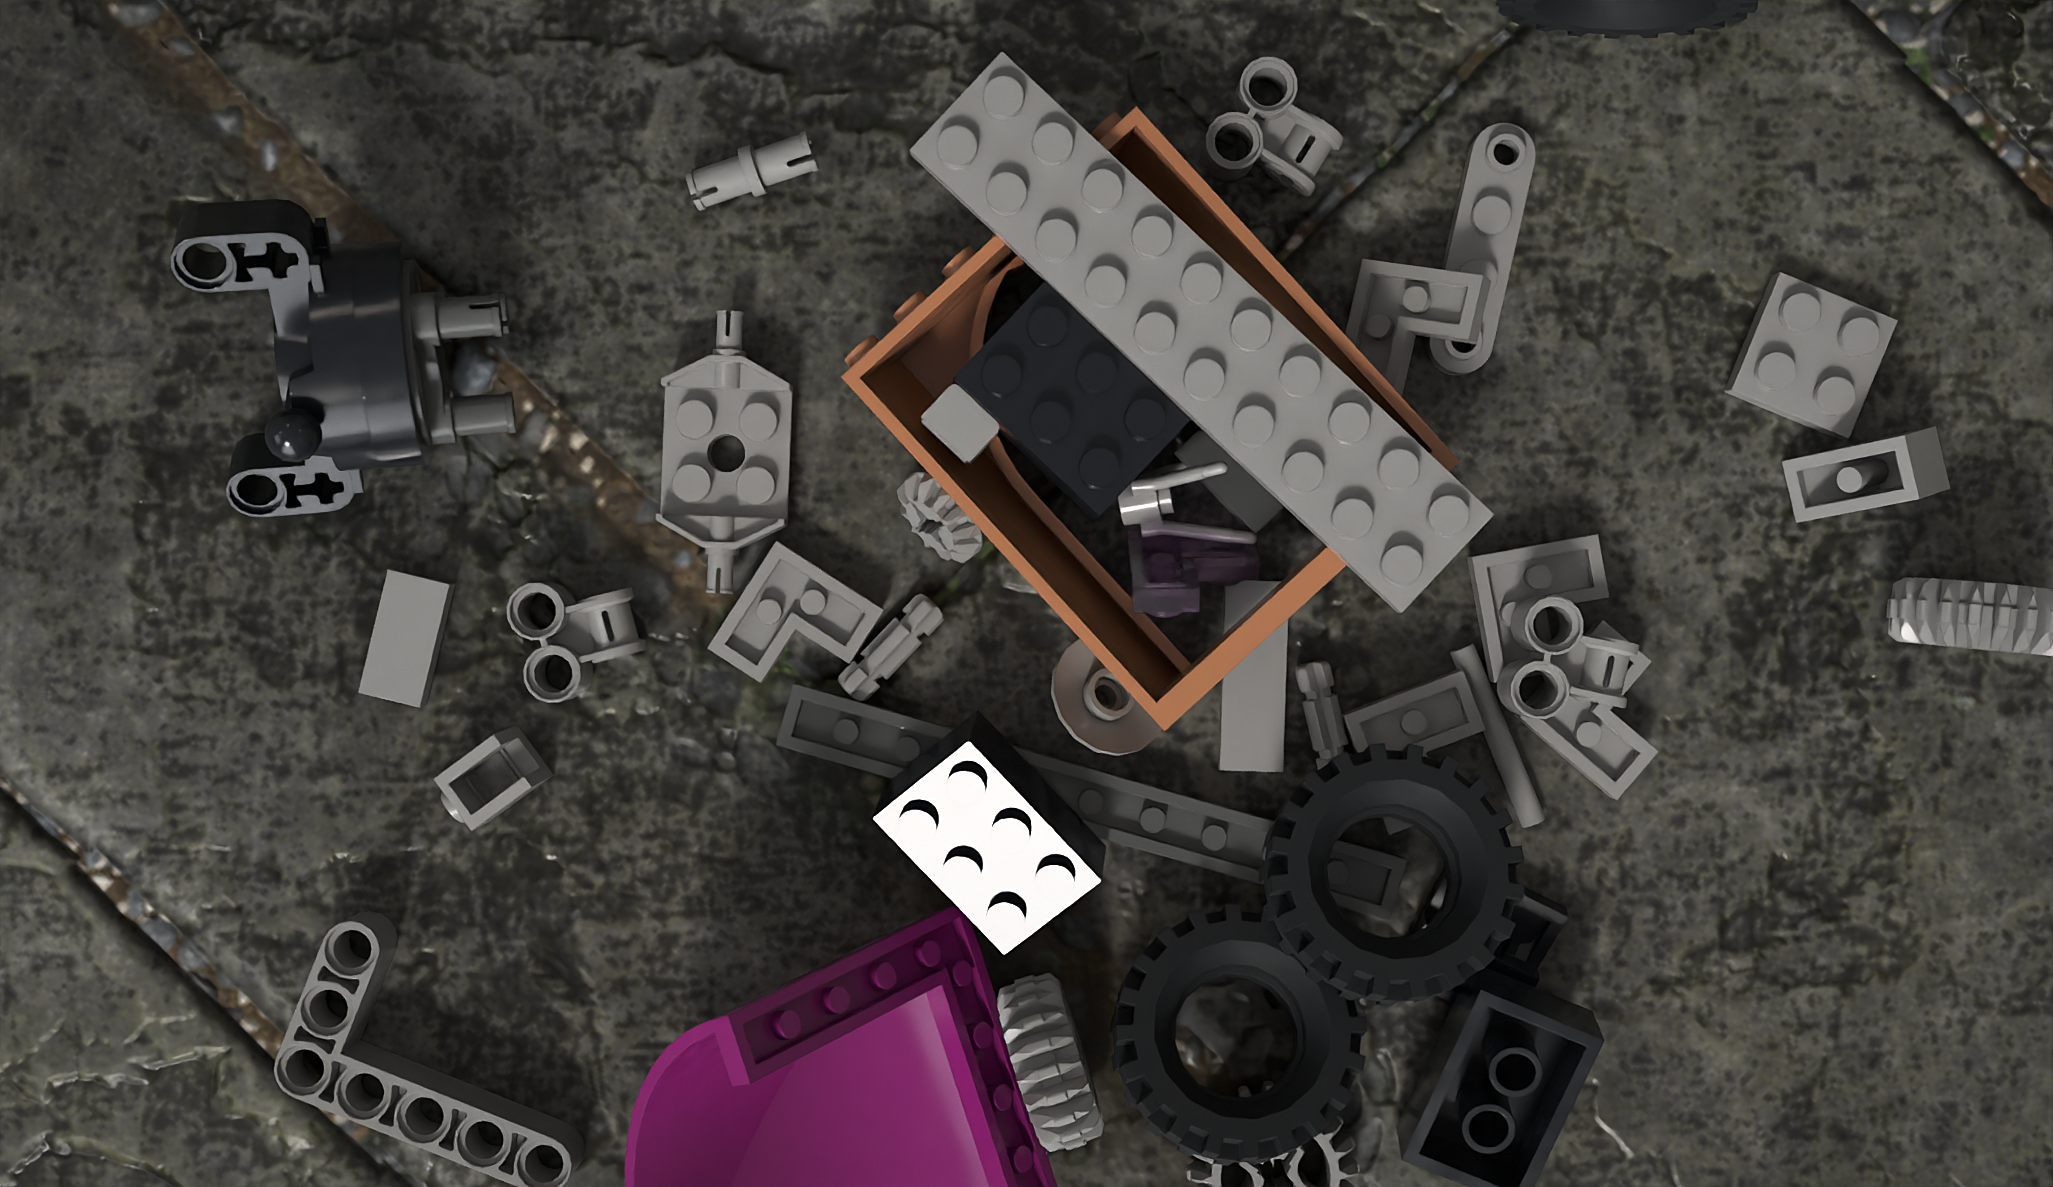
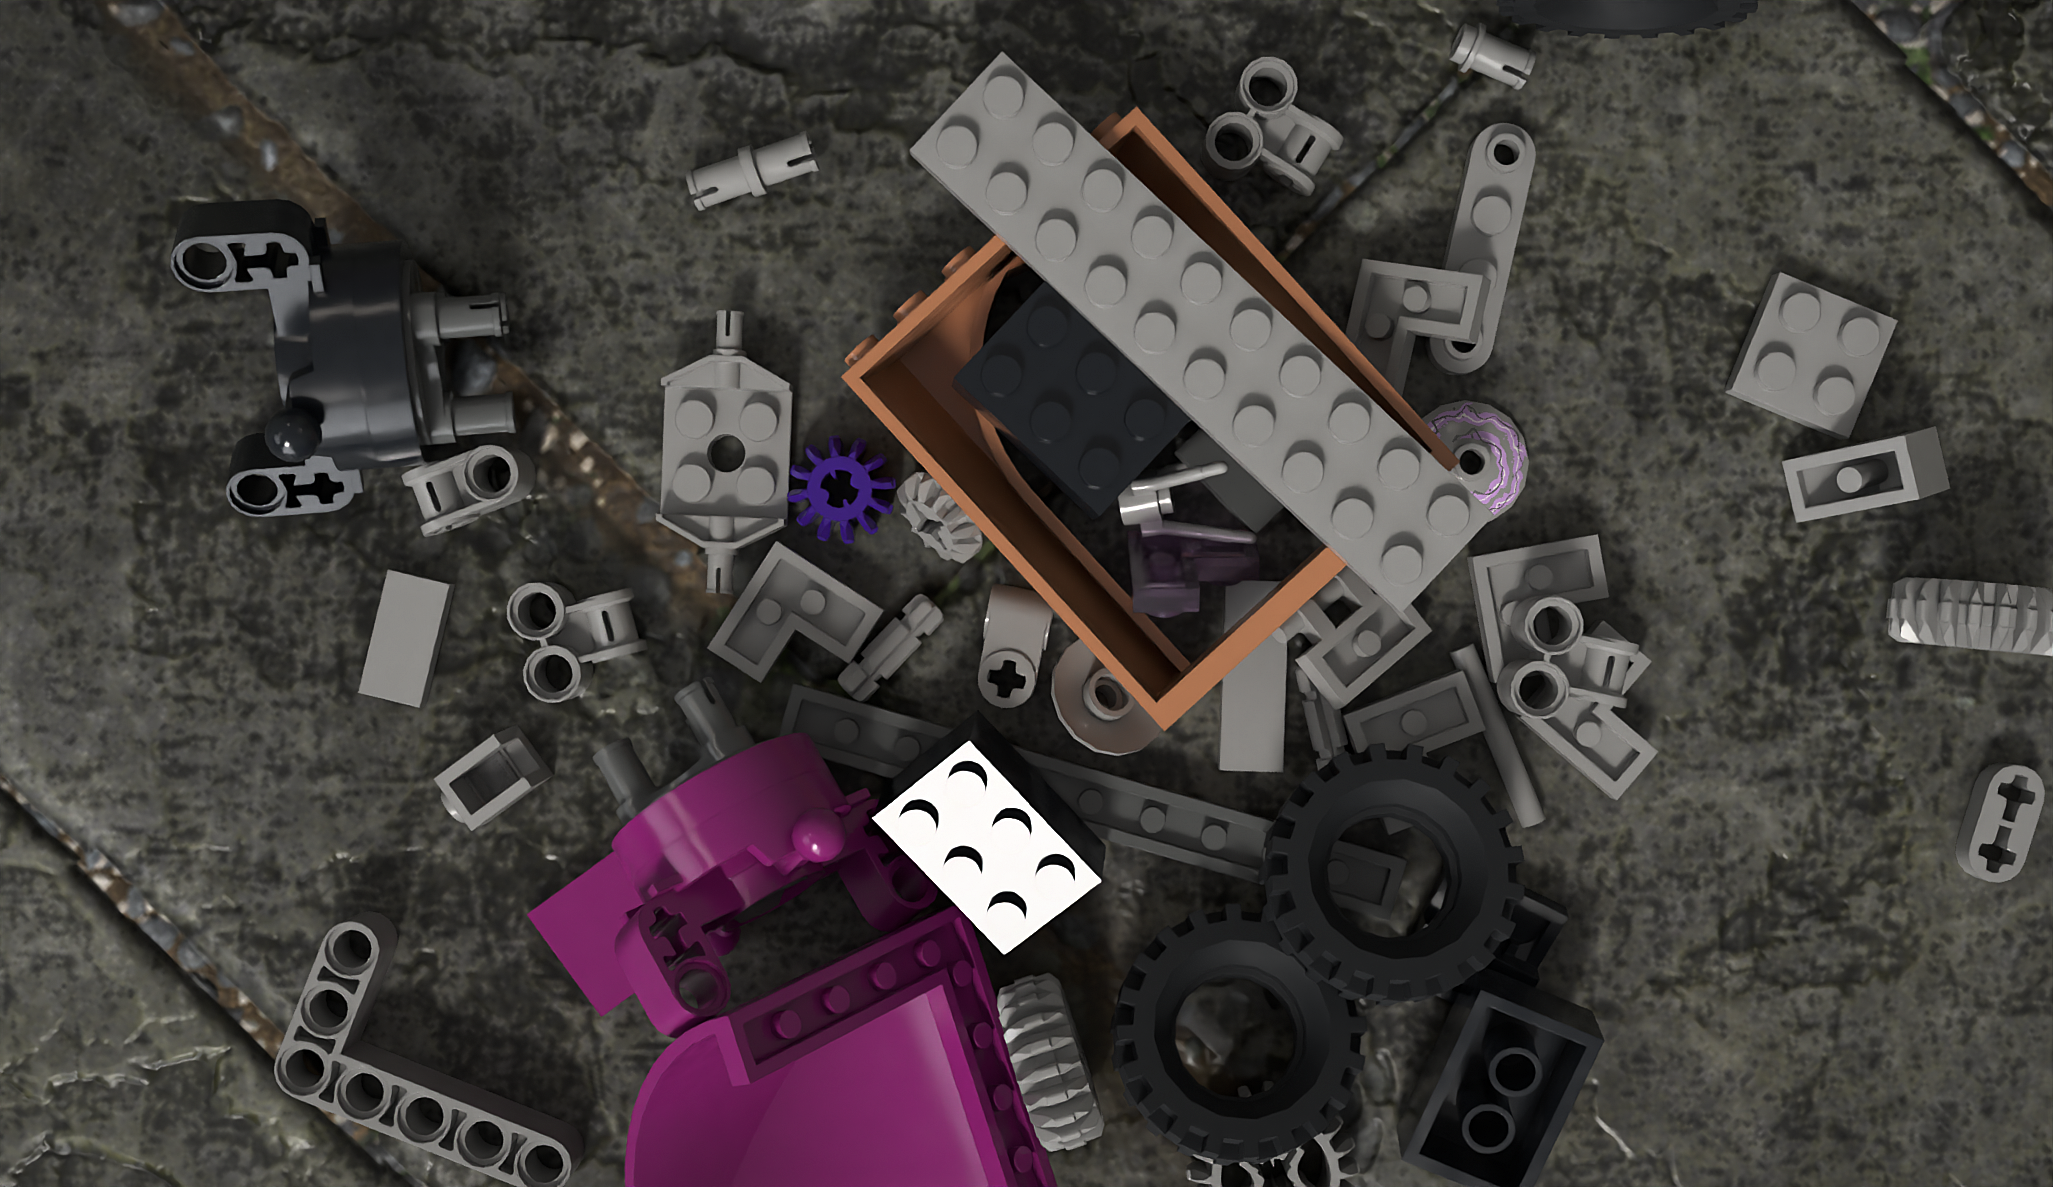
(459, 489): none -> light grey piece
(582, 930): none -> magenta tile
(733, 845): none -> magenta piece
(861, 479): none -> dark purple gear
(960, 424): light grey slope -> none
(1014, 631): none -> light grey piece
(1359, 647): none -> light grey plate
(1491, 55): none -> light grey pin
(1496, 442): none -> dish
(2000, 822): none -> light grey beam

